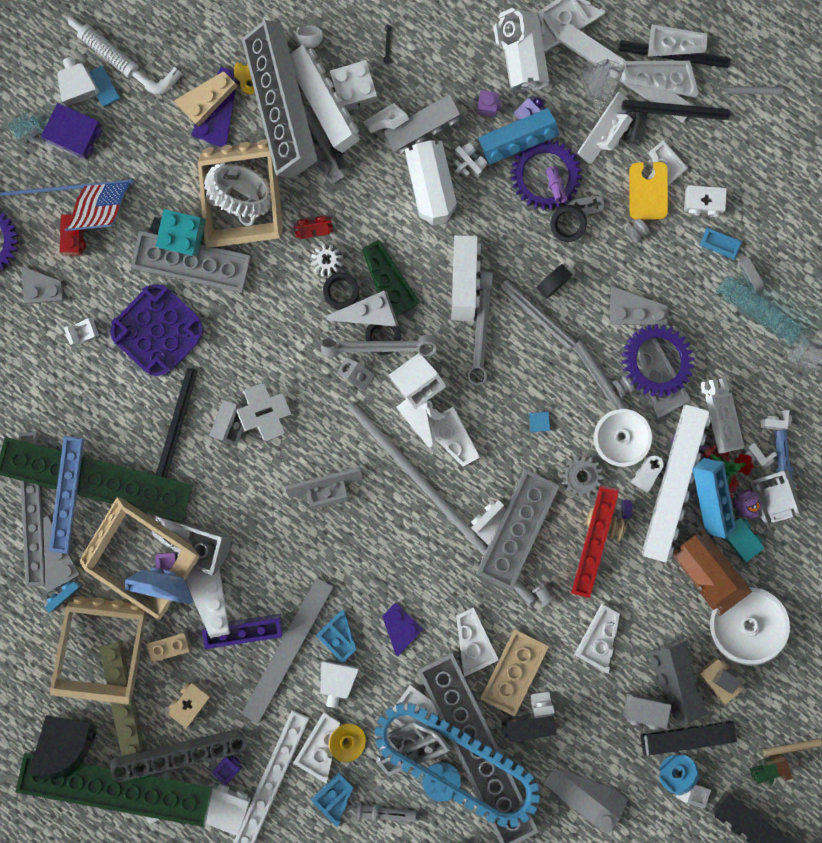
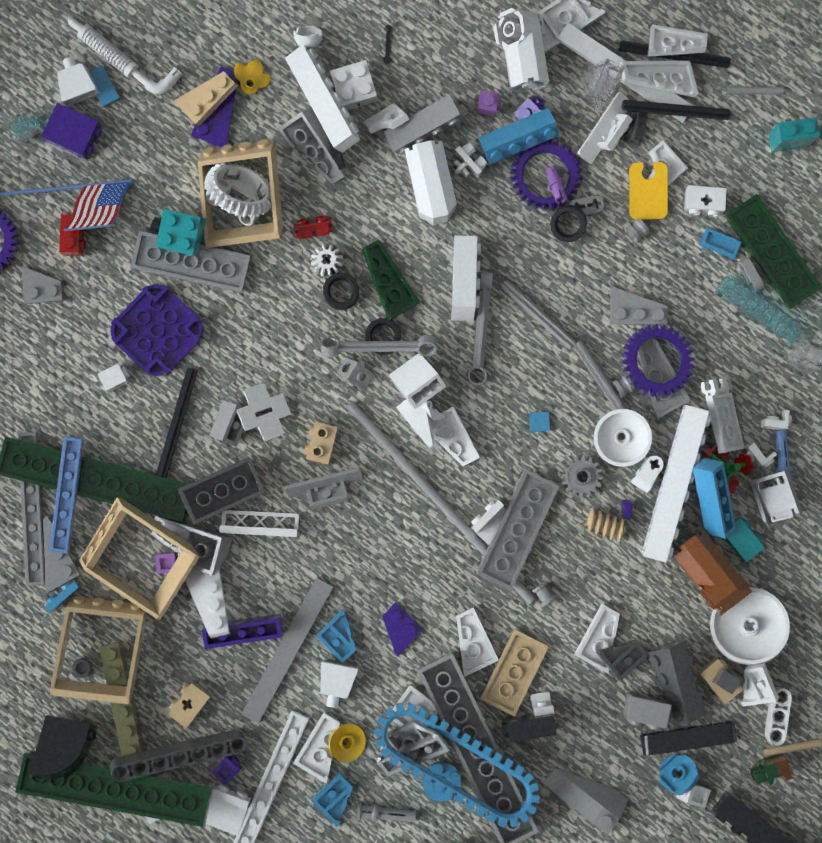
(81, 332): white bracket -> none
(82, 668): none -> dark grey tile
(114, 377): none -> white brick
(159, 585): medium blue wedge -> none
(169, 647): tan brick -> none
(221, 490): none -> dark grey brick
(259, 530): none -> white fence
(279, 99): light grey brick -> none
(321, 443): none -> tan brick
(372, 310): light grey wing -> none
(554, 281): black tyre -> none
(595, 541): red plate -> none
(622, 657): none -> dark grey wing
(748, 504): medium lavender head -> none
(758, 686): none -> white wing
(773, 251): none -> dark green plate
(782, 724): none -> white beam
(794, 134): none -> teal brick

